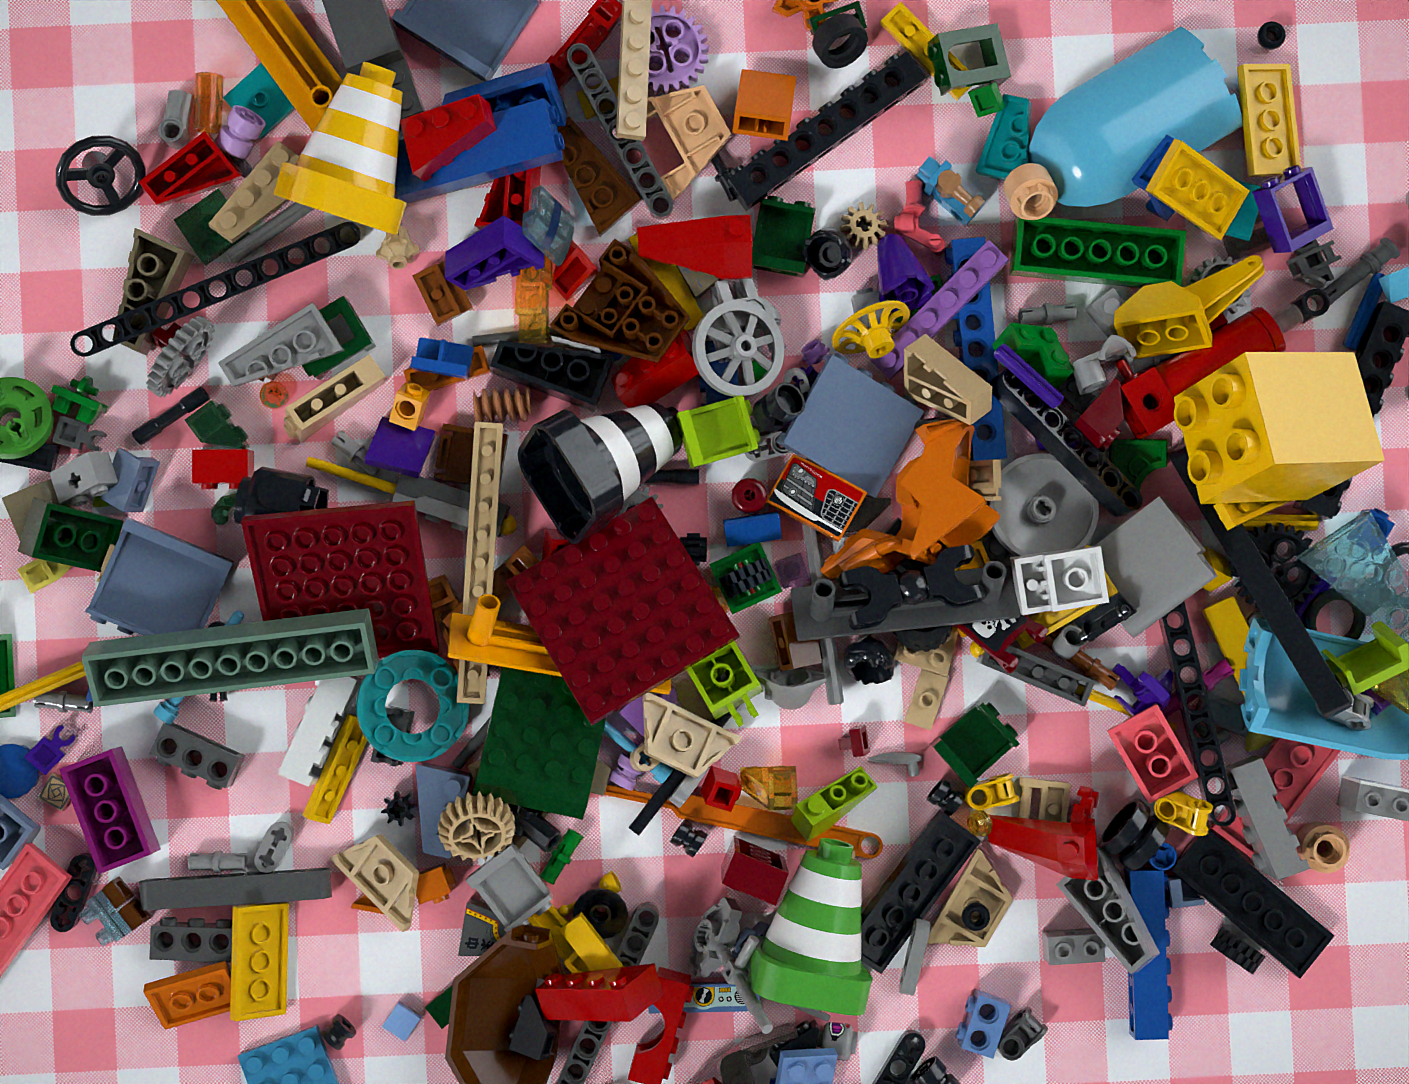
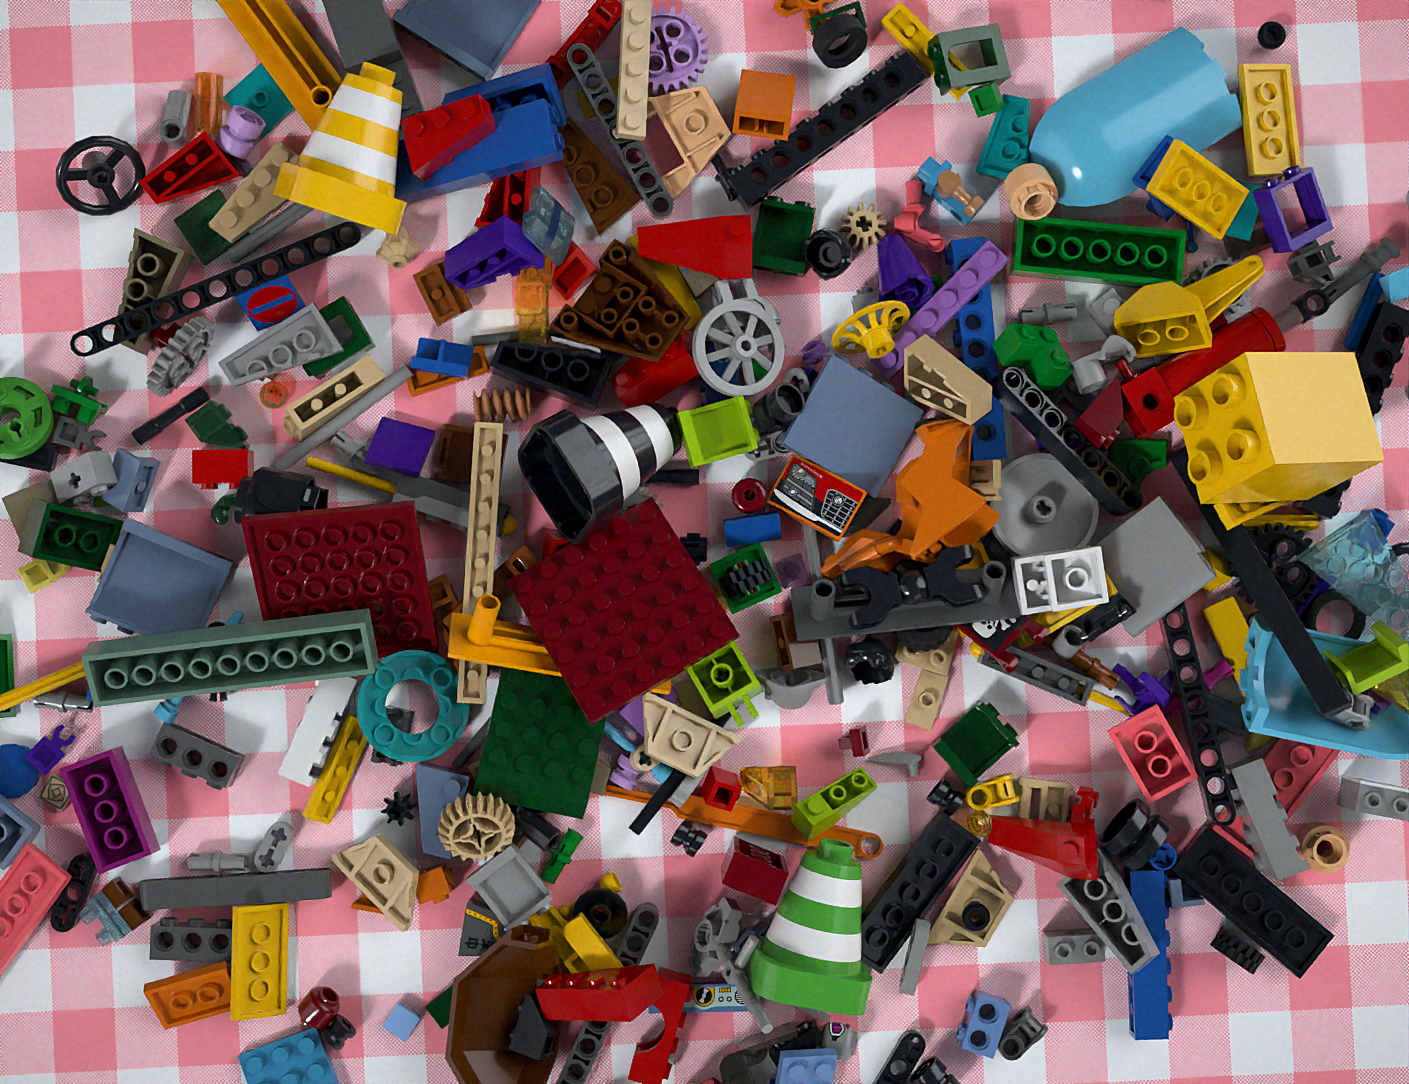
(270, 302): none -> piece
(319, 1007): none -> dark red head
(344, 418): none -> light grey piece
(404, 414): light orange brick -> none
(1028, 376): dark purple axle -> none
(1188, 812): yellow piece -> none
(1191, 246): none -> blue hinge

